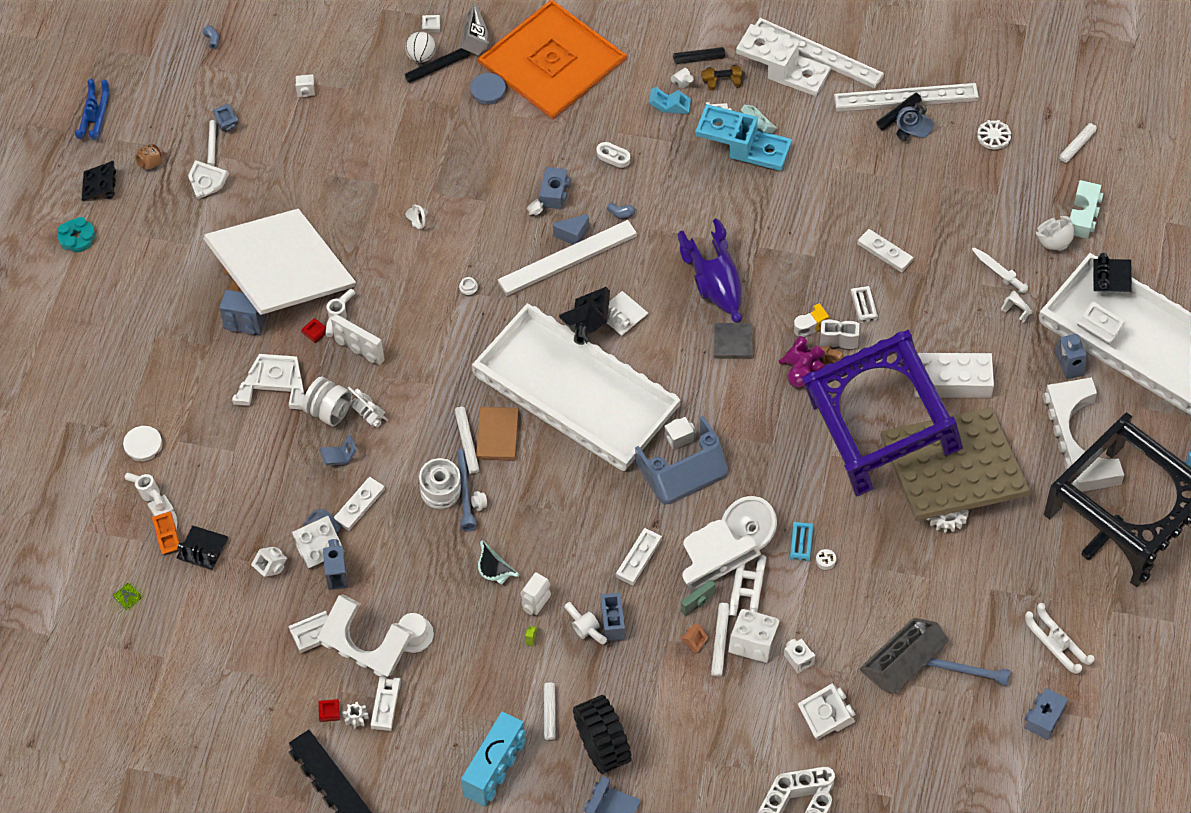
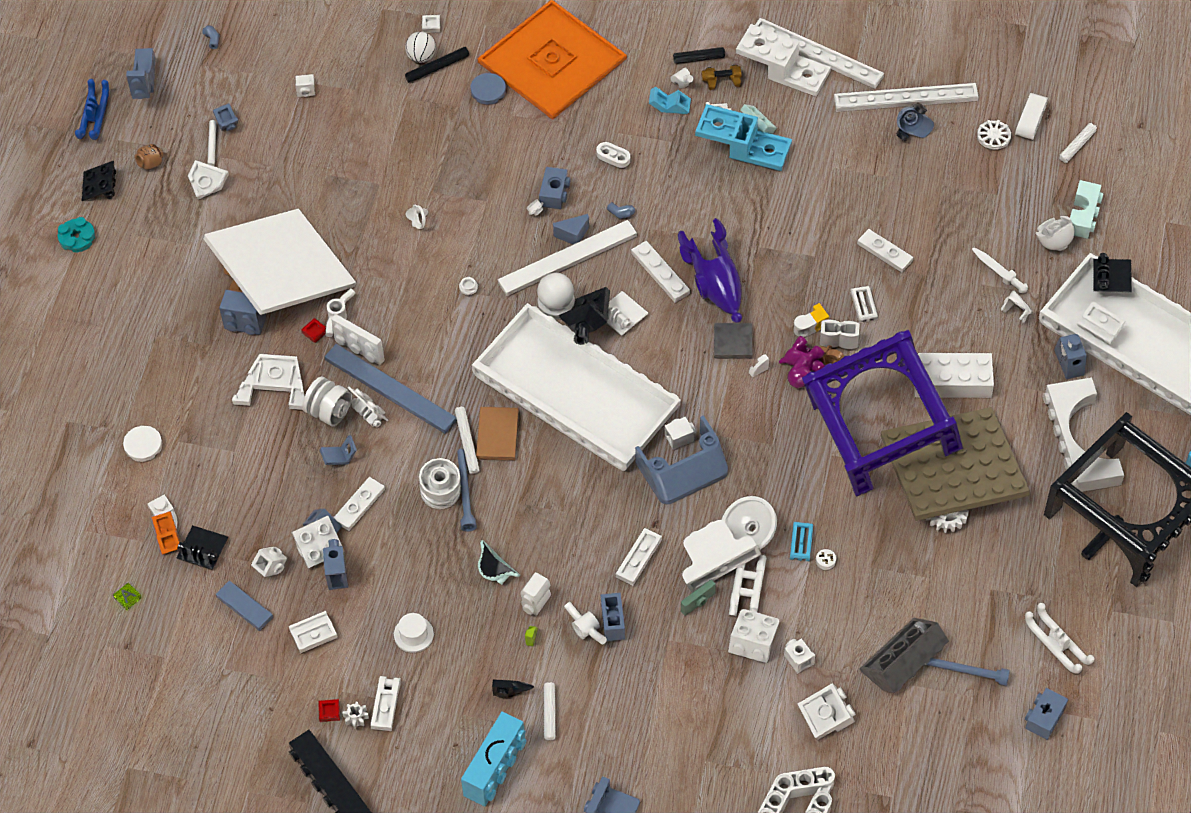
(143, 74): none -> sand blue arch
(146, 487): white piece -> none
(244, 605): none -> sand blue tile
(336, 634): white arch -> none
(390, 388): none -> sand blue tile
(474, 32): light grey slope -> none
(479, 500): white plate -> none
(507, 688): none -> black plate
(555, 295): none -> white tile
(602, 734): black tyre -> none
(660, 271): none -> white plate
(695, 638): nougat tile -> none
(720, 640): white axle -> none
(760, 367): none -> white tile
(891, 116): black axle -> none
(1031, 116): none -> white beam

